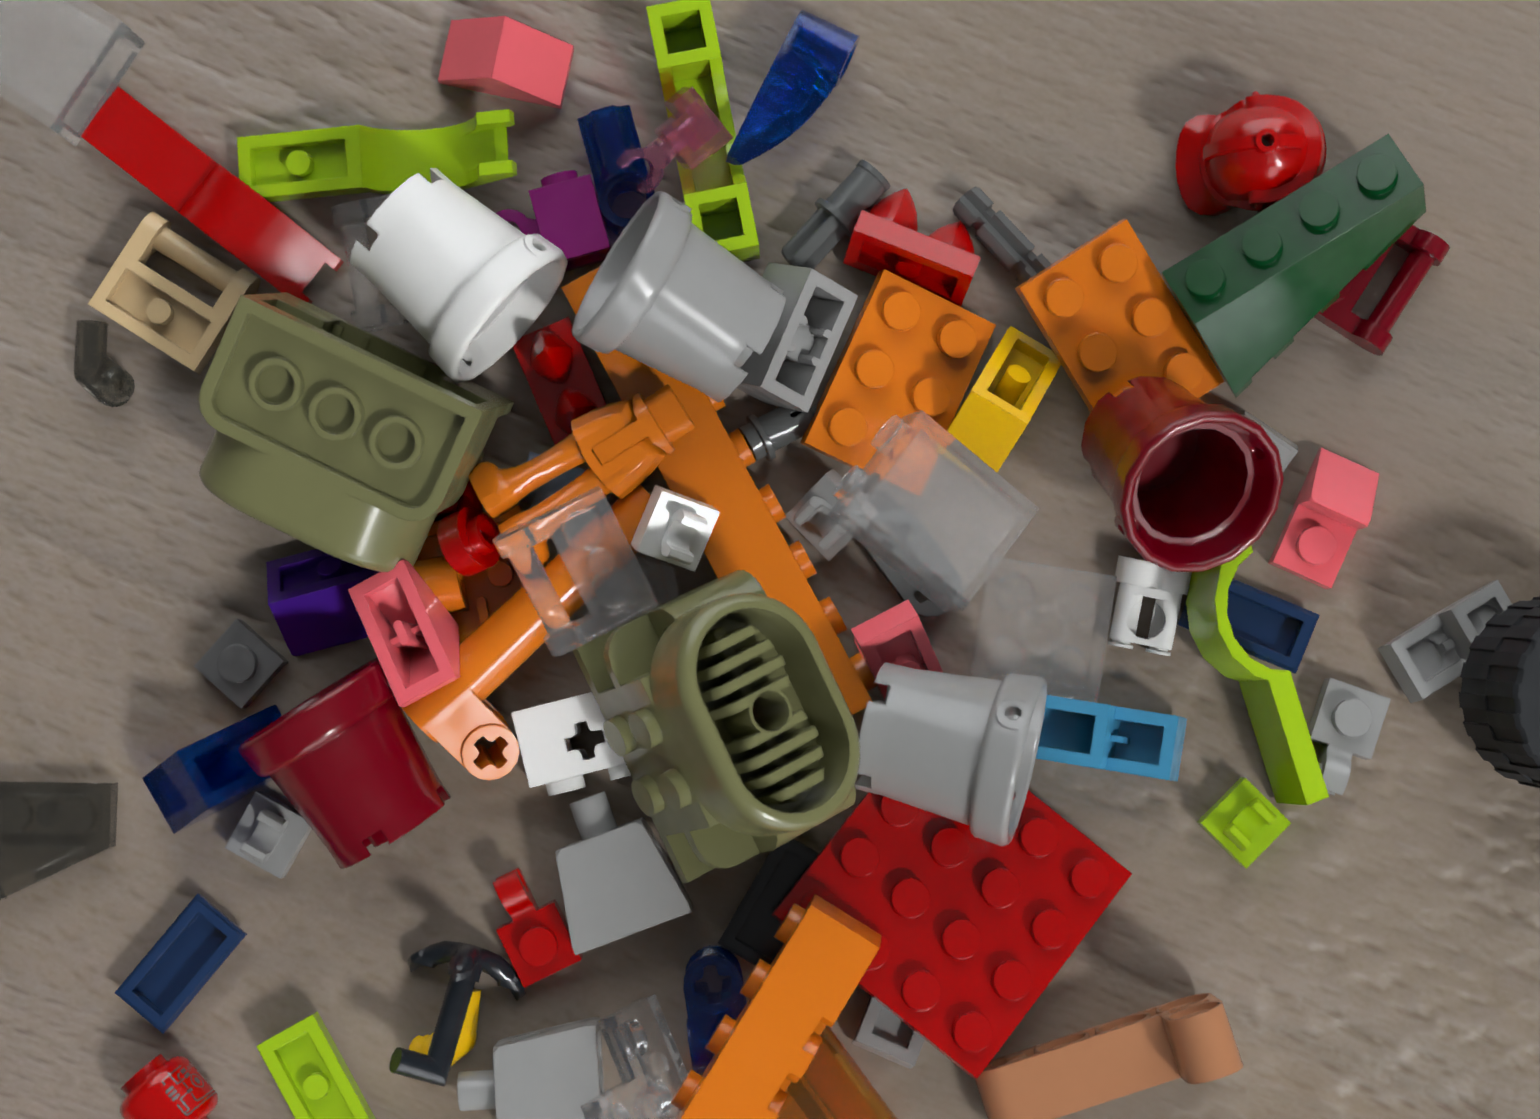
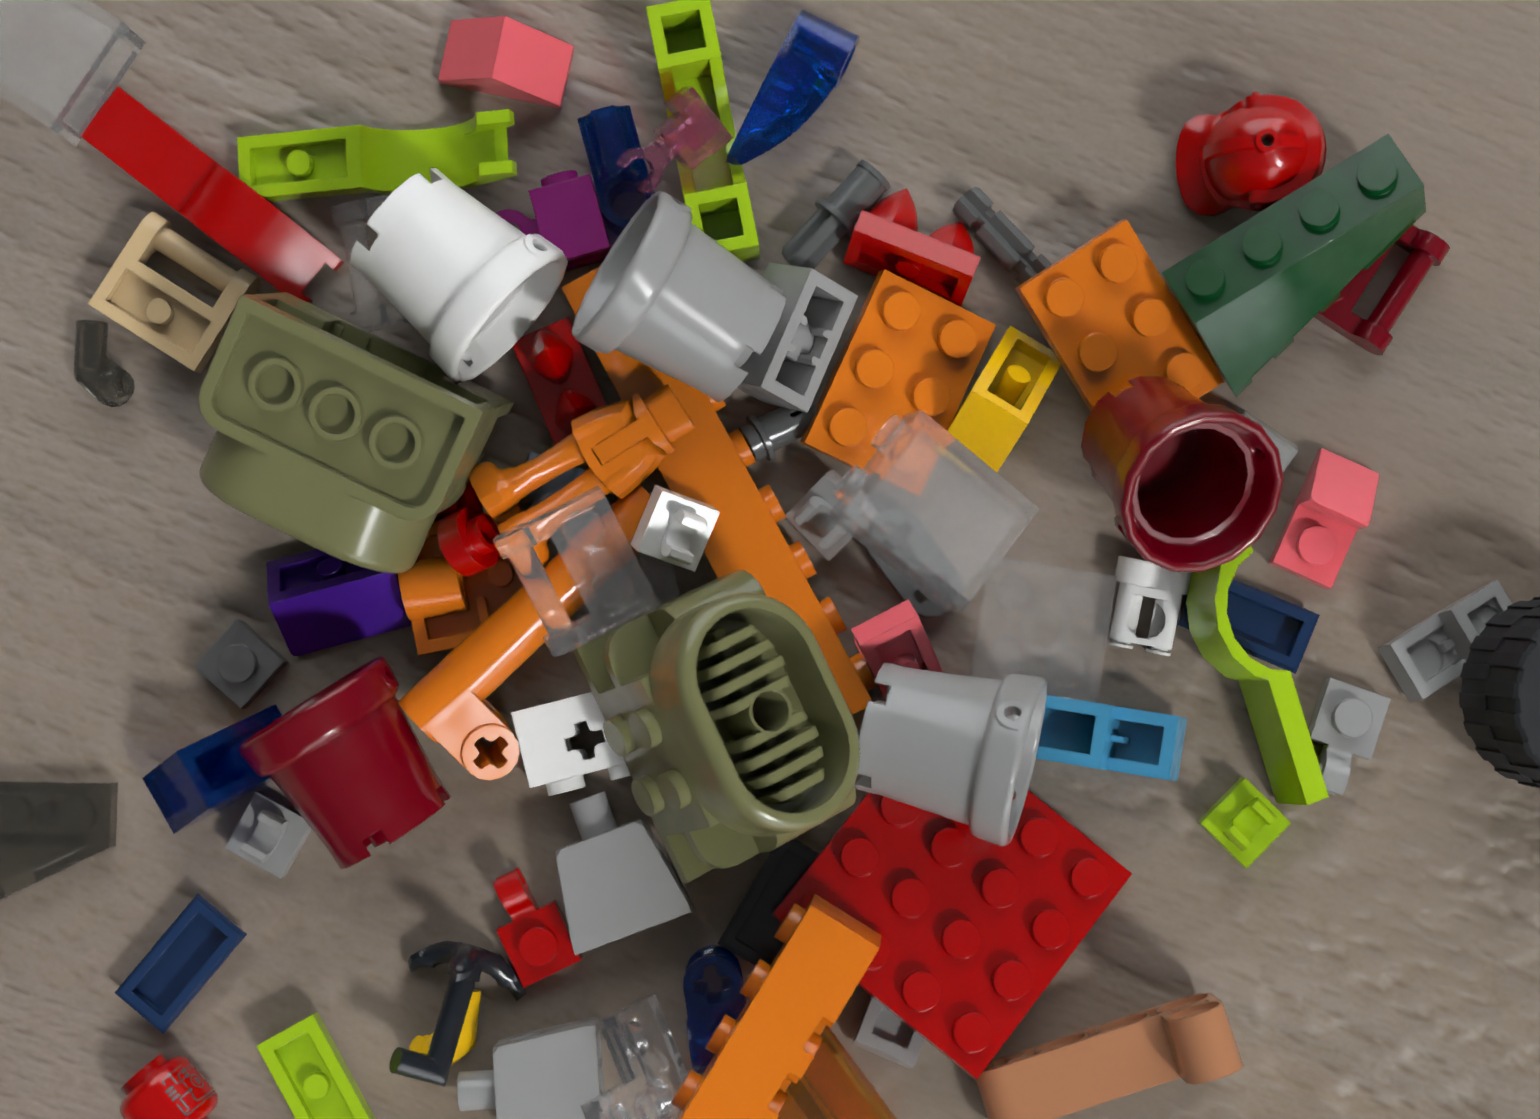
(408, 632): coral slope -> none

